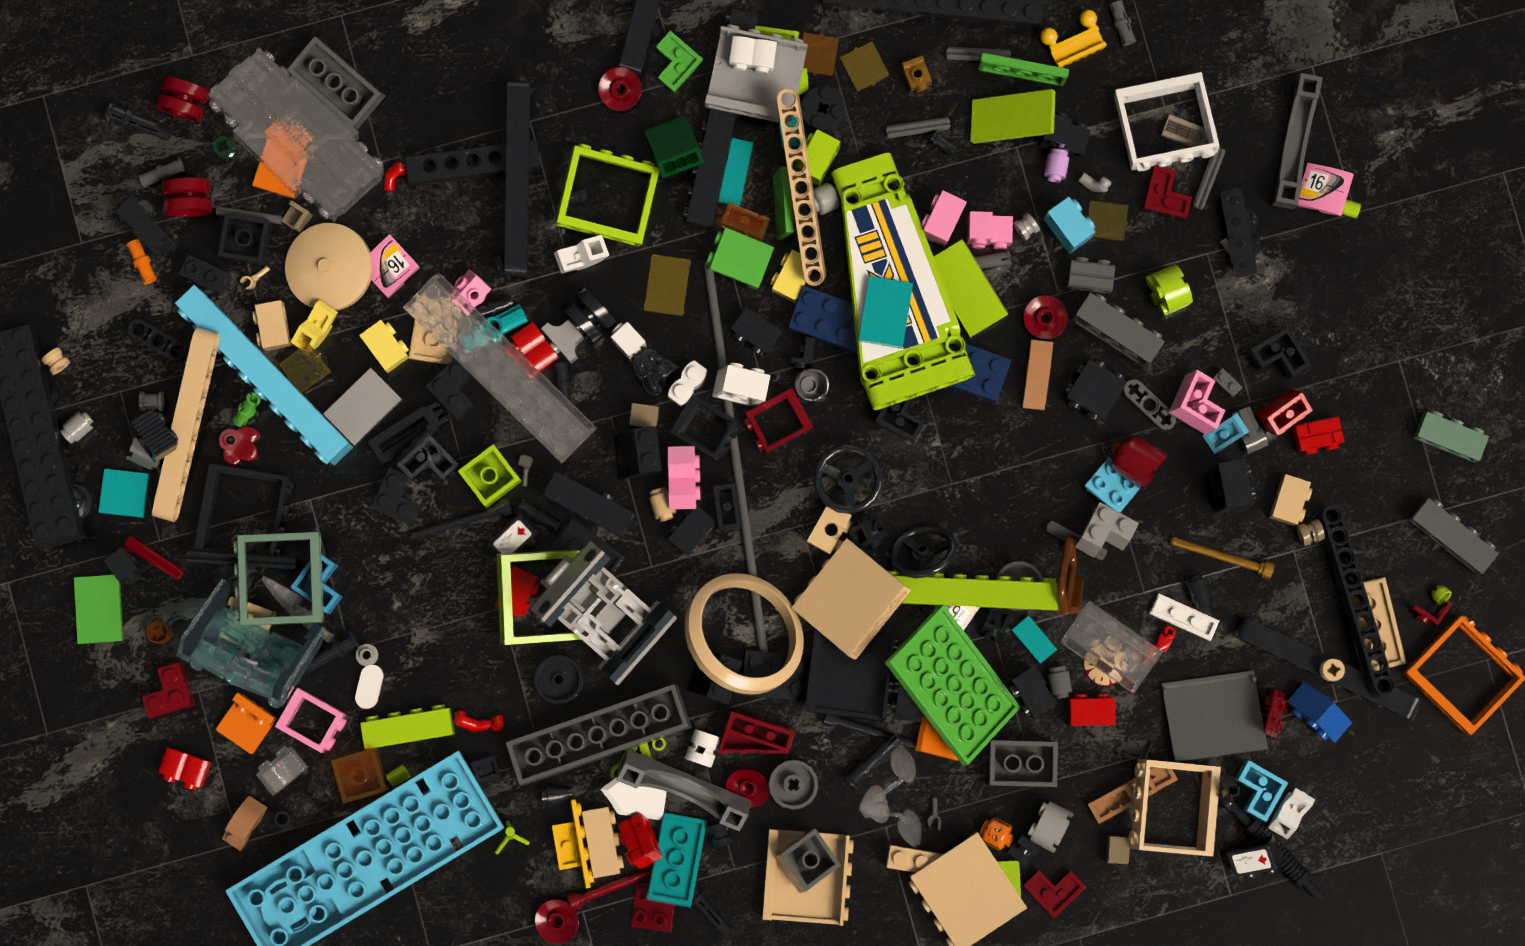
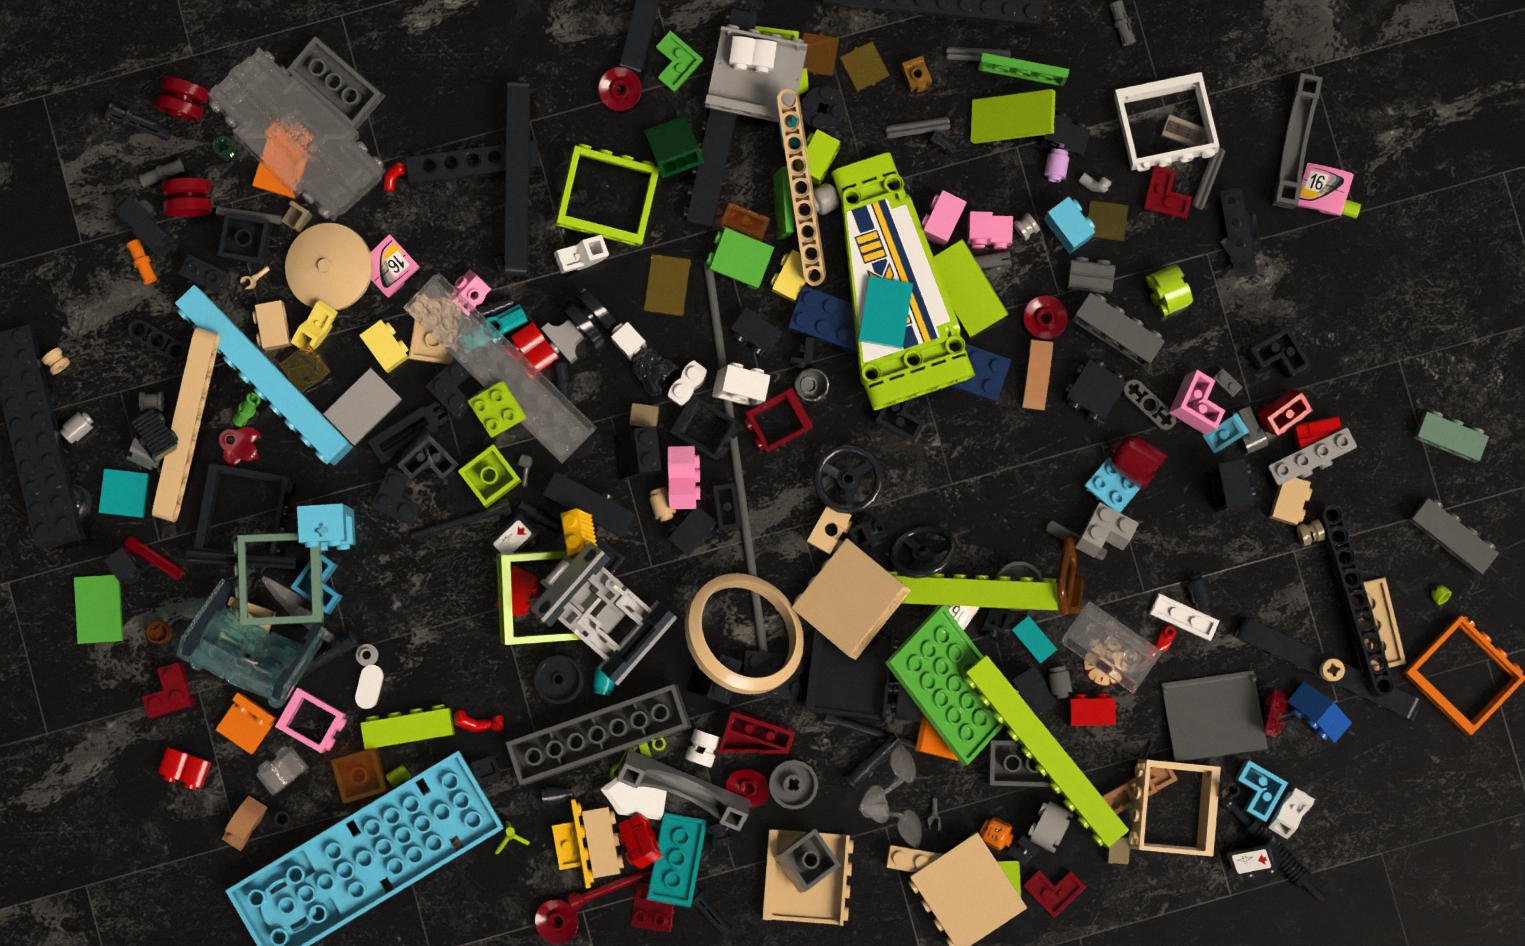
(331, 520): none -> medium azure plate
(496, 408): none -> lime bracket
(577, 531): none -> yellow brick
(601, 683): none -> teal brick
(735, 172): teal tile -> none
(1046, 752): none -> lime brick
(1076, 46): yellow gear -> none
(1264, 569): pearl gold piece -> none
(1315, 455): none -> light grey bracket
(1425, 617): dark red bracket -> none

